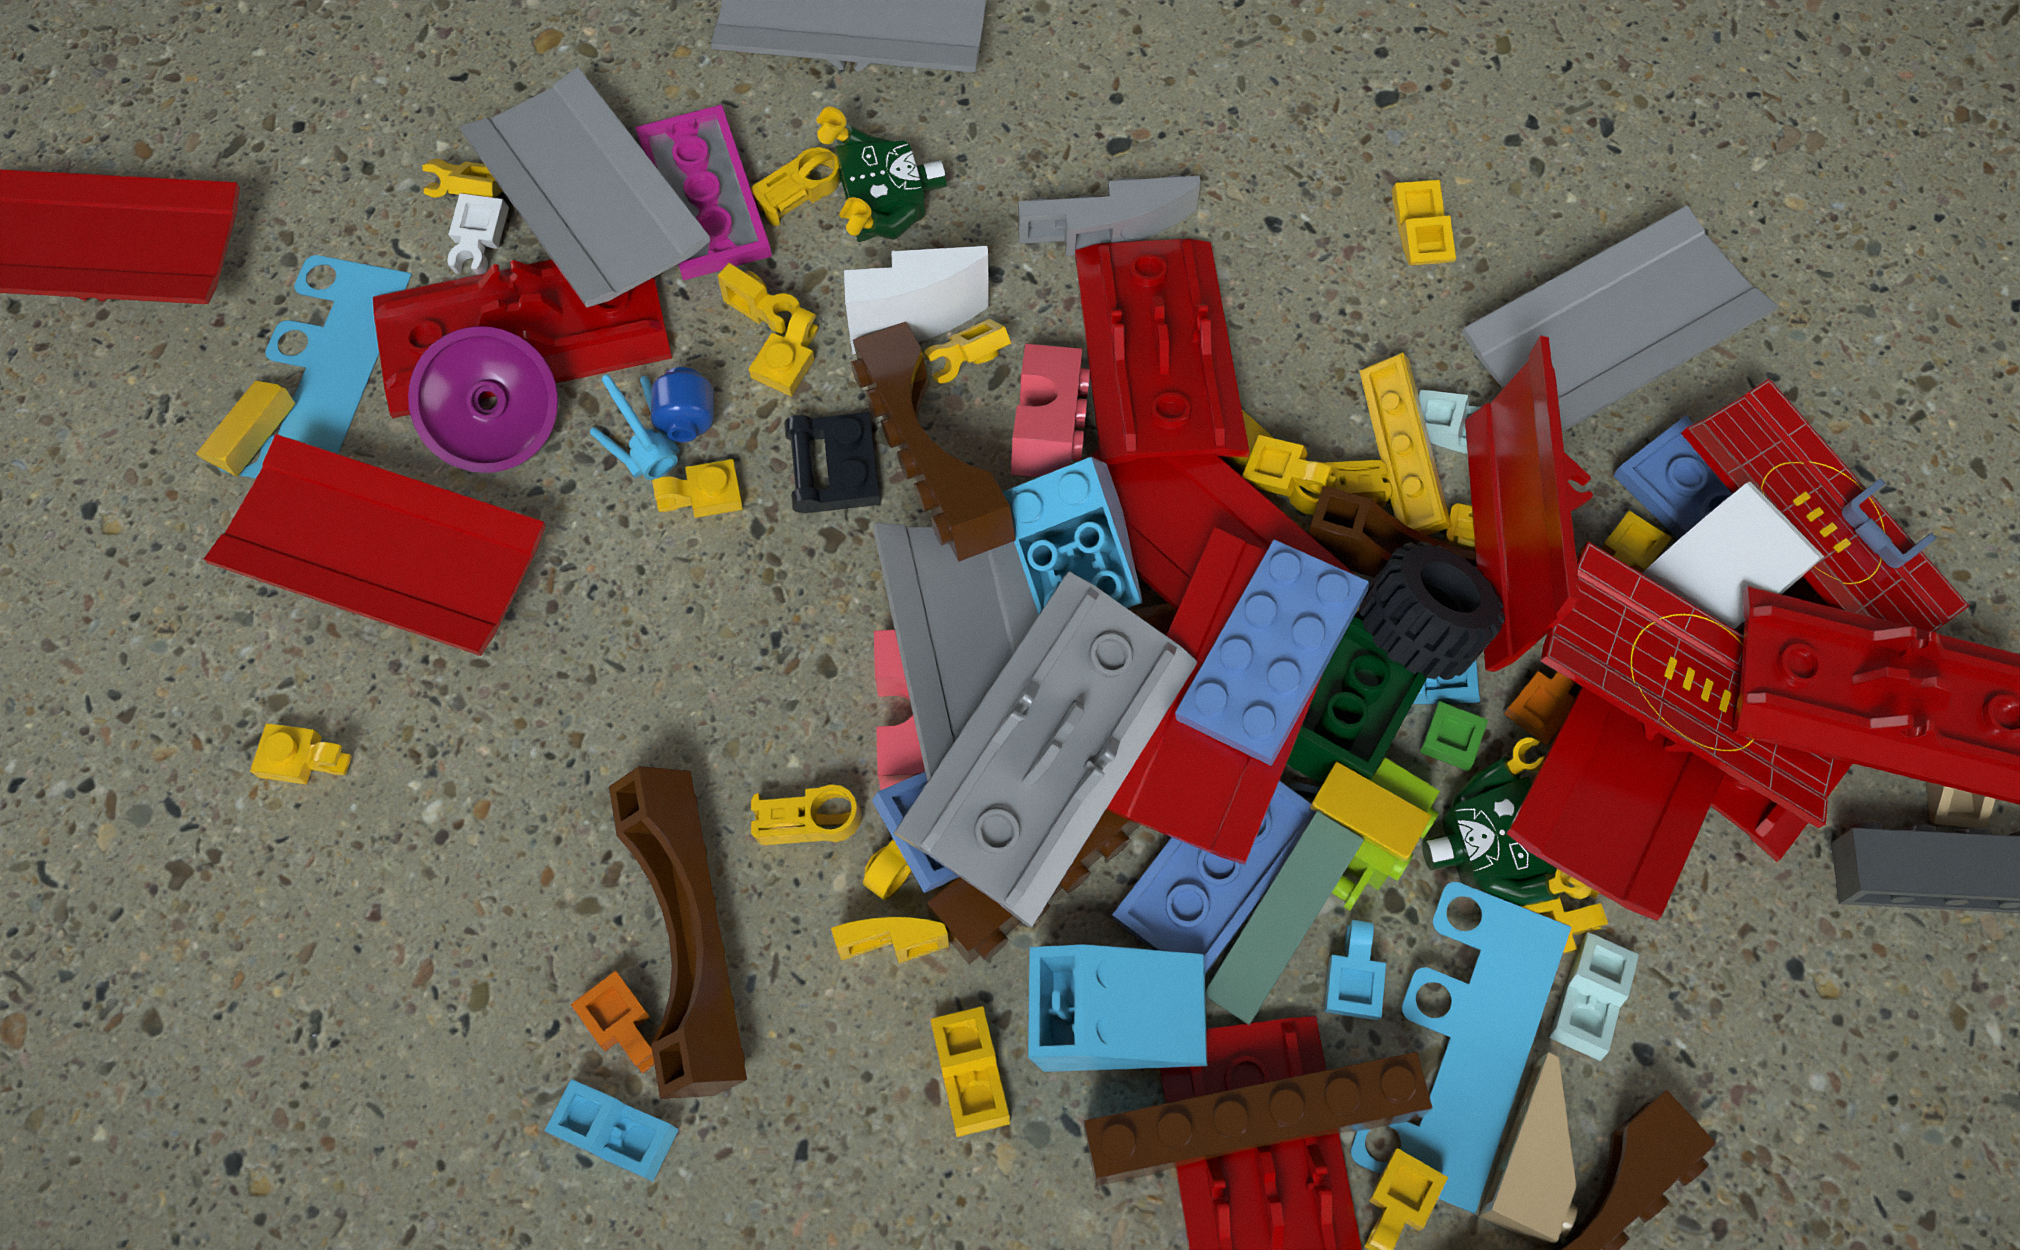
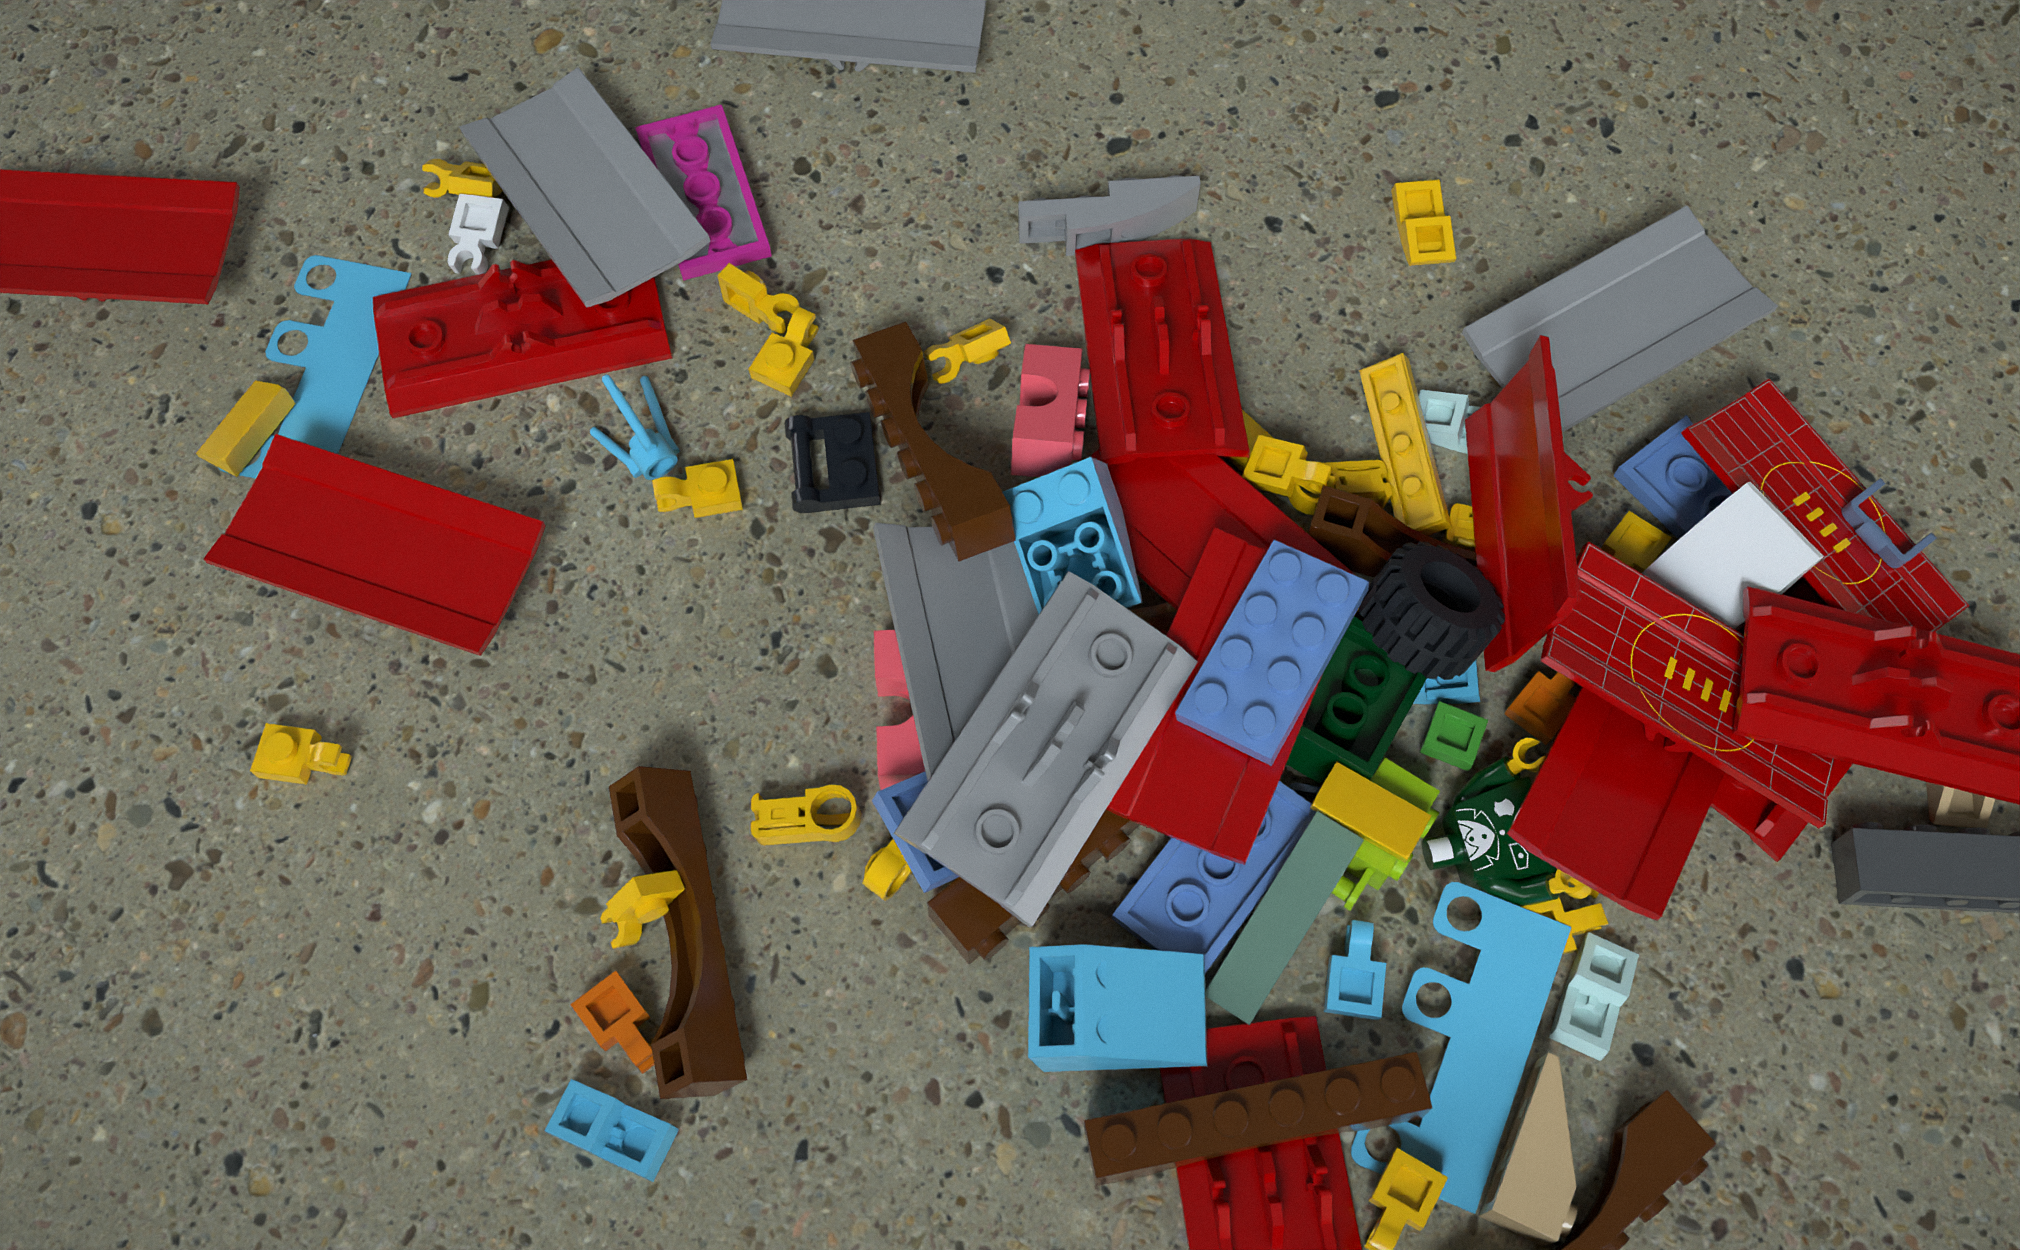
(448, 393): magenta dish -> none
(640, 902): none -> yellow plate
(682, 403): blue head -> none
(789, 186): yellow piece -> none
(878, 179): dark green torso -> none
(908, 936): yellow slope -> none
(923, 287): white slope -> none
(970, 1071): yellow slope -> none

